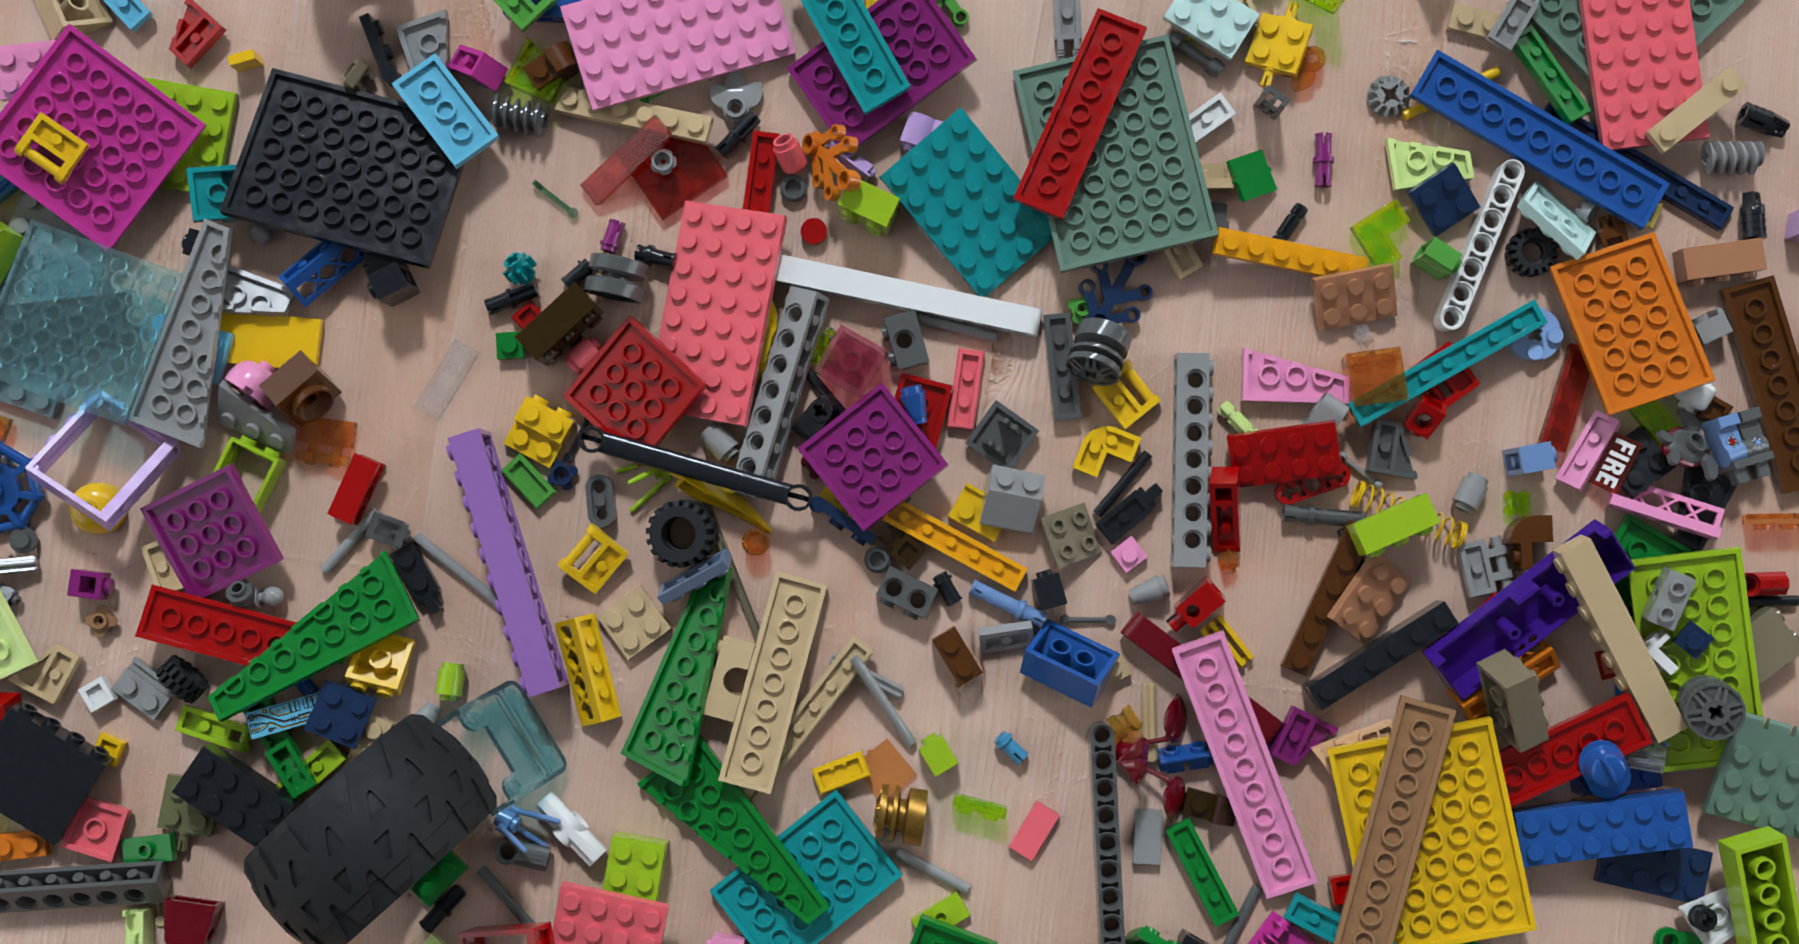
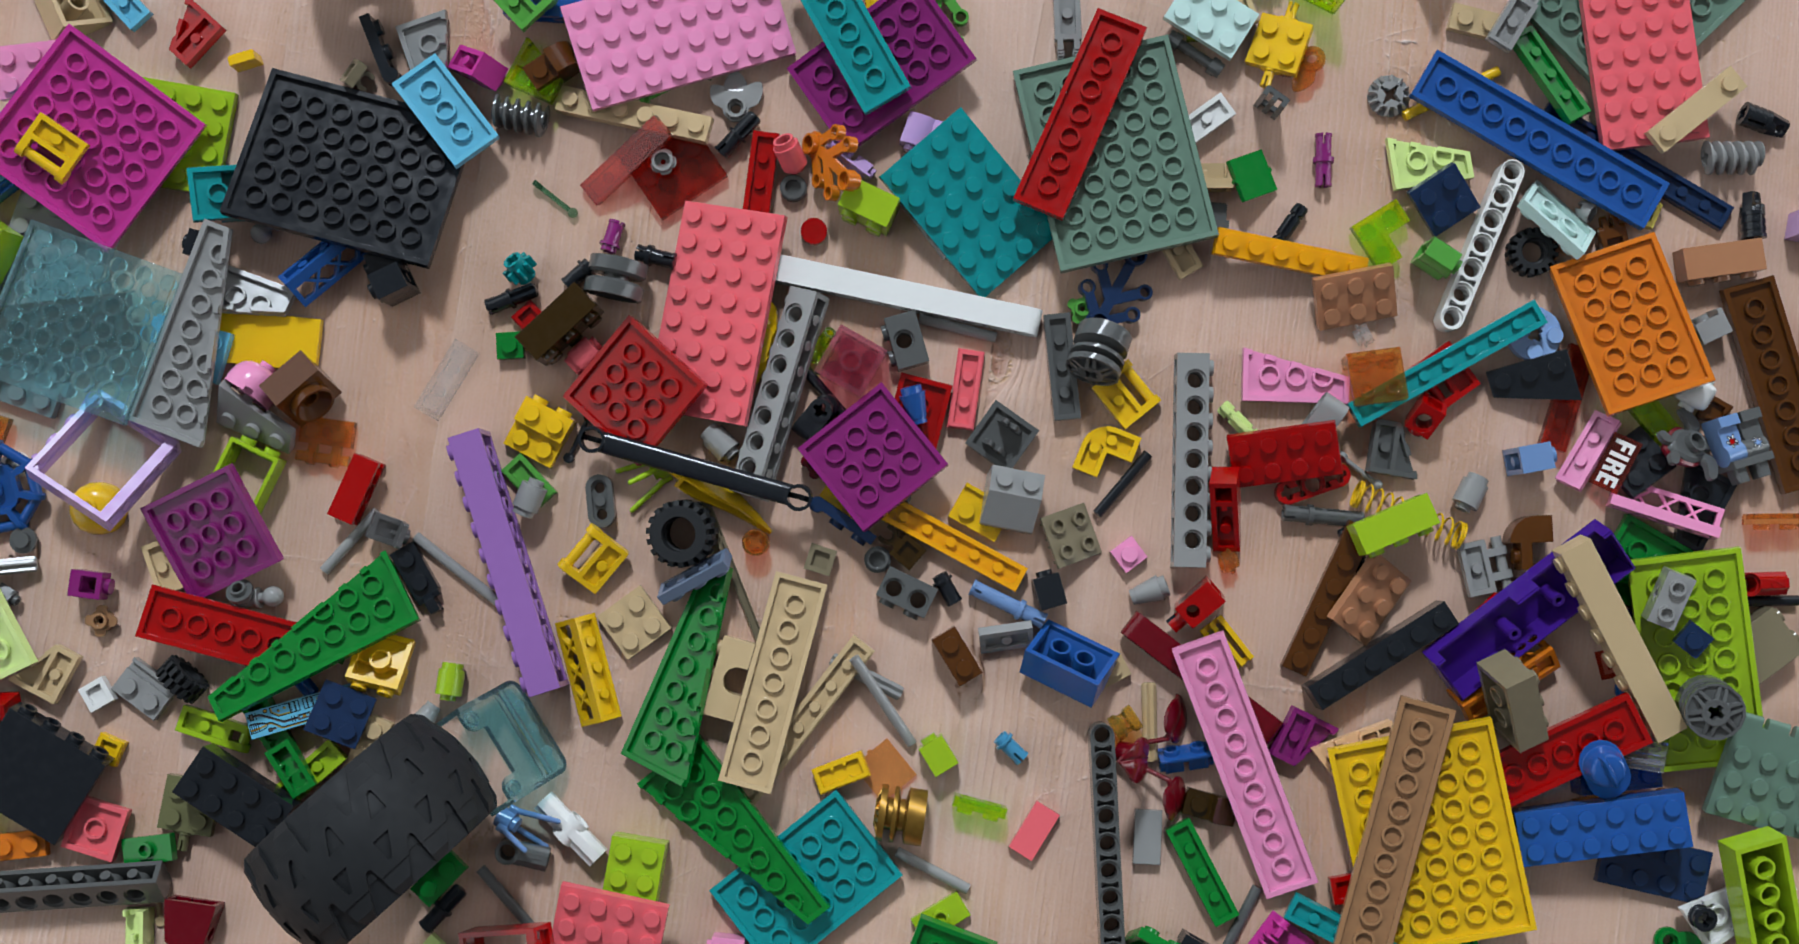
(529, 497): none -> light grey brick
(558, 468): dark blue plate -> none
(820, 559): none -> dark tan plate
(1109, 619): dark grey hinge -> none
(1128, 513): black hinge -> none
(1524, 503): clear neon green plate -> none
(1536, 378): none -> black wing
(1653, 643): white bracket -> none

